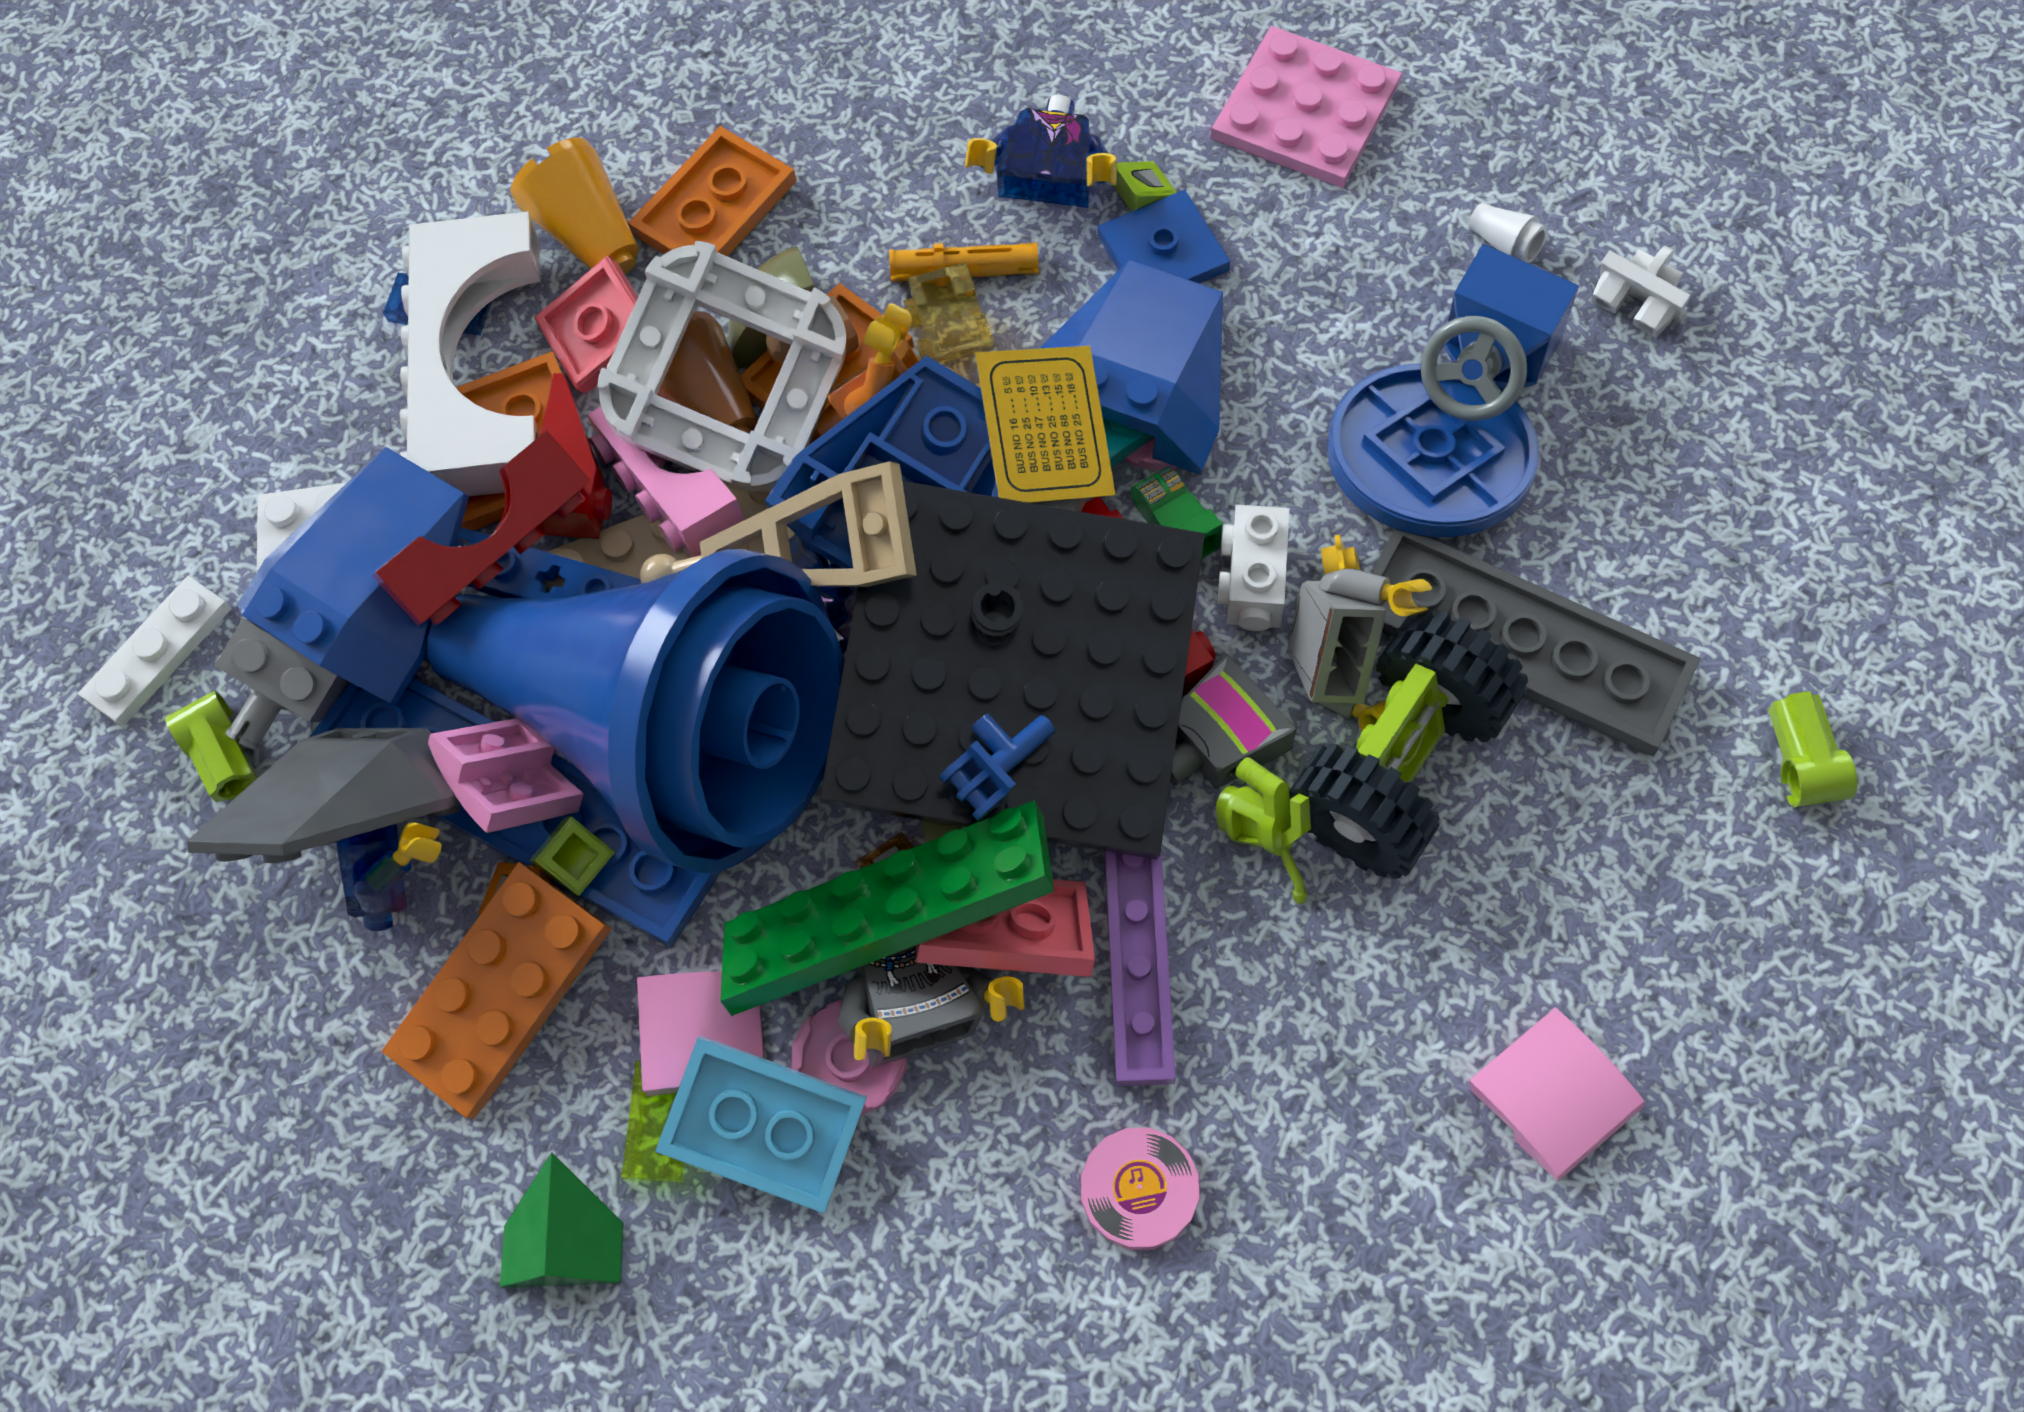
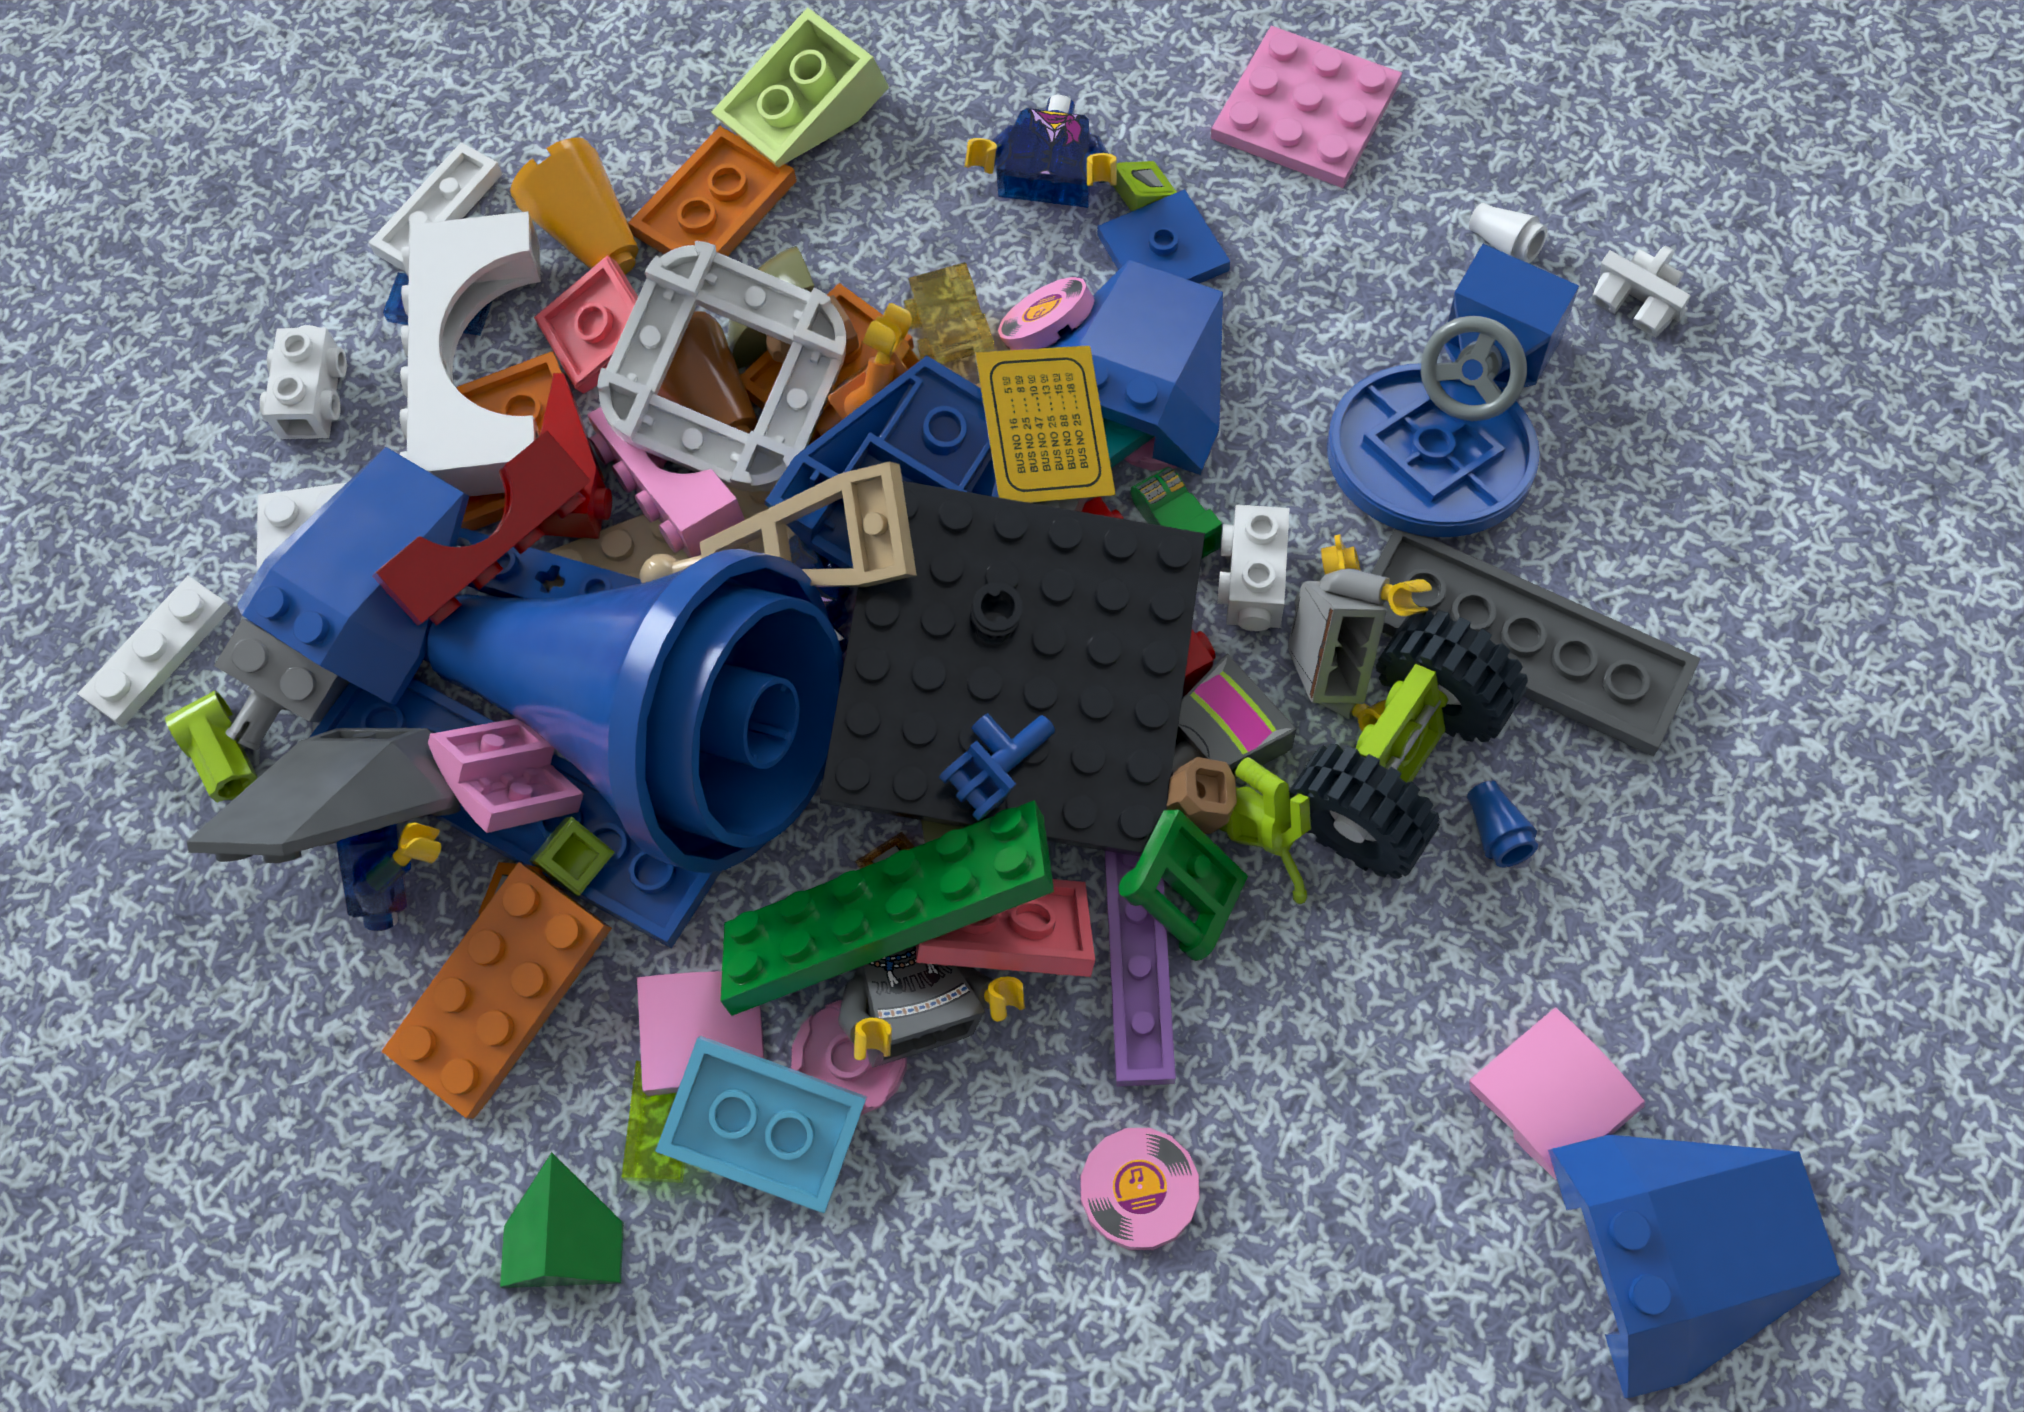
(303, 383): none -> white brick
(443, 196): none -> white plate
(802, 91): none -> yellowish green slope
(980, 260): light orange pin -> none
(1044, 312): none -> bright pink tile
(1195, 871): none -> green plate
(1204, 793): none -> medium nougat rock
(1501, 826): none -> blue cone
(1693, 1247): none -> blue wedge
(1810, 755): lime piece -> none

